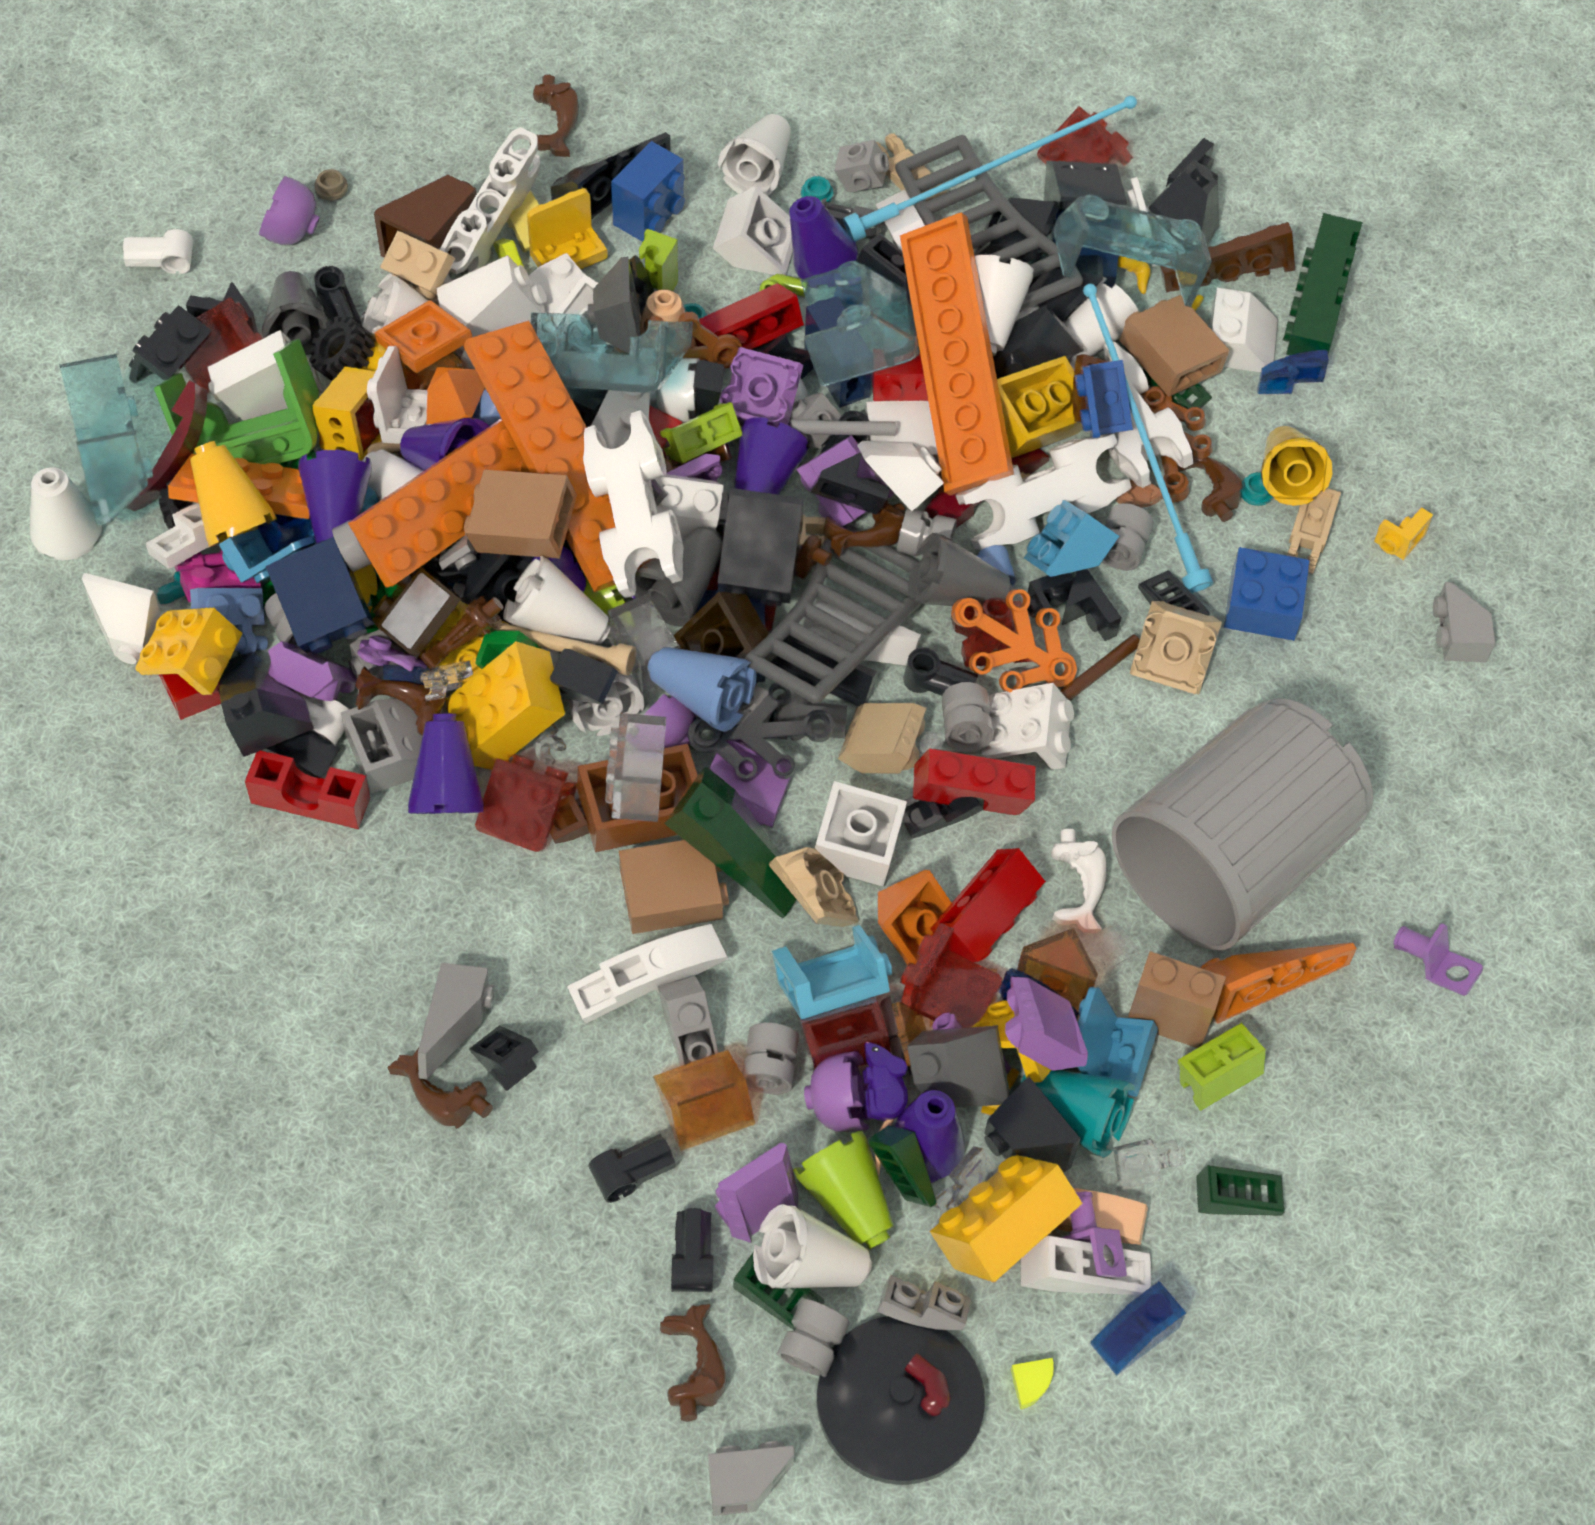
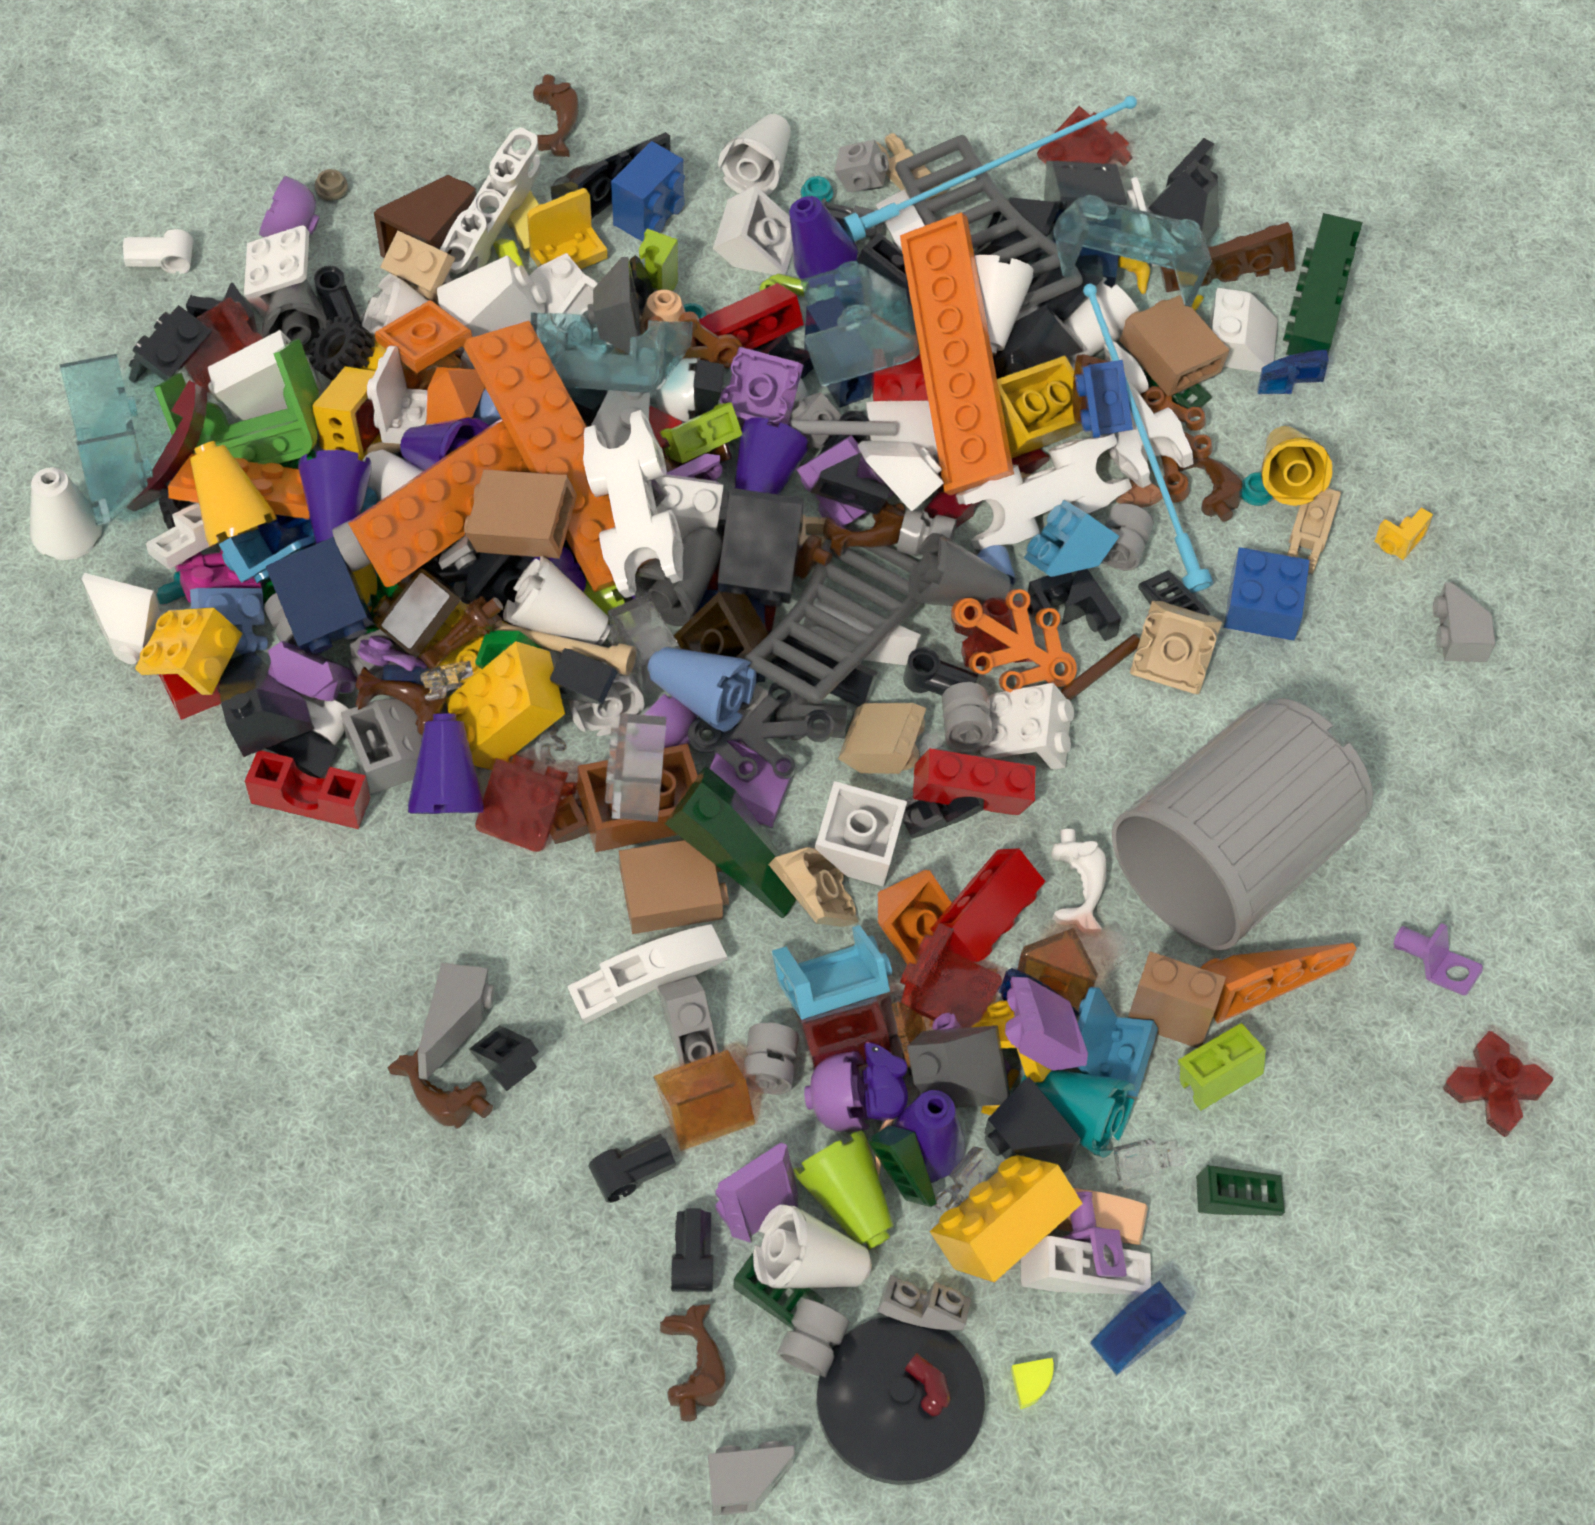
(275, 264): none -> white bracket
(1499, 1081): none -> clear red plant

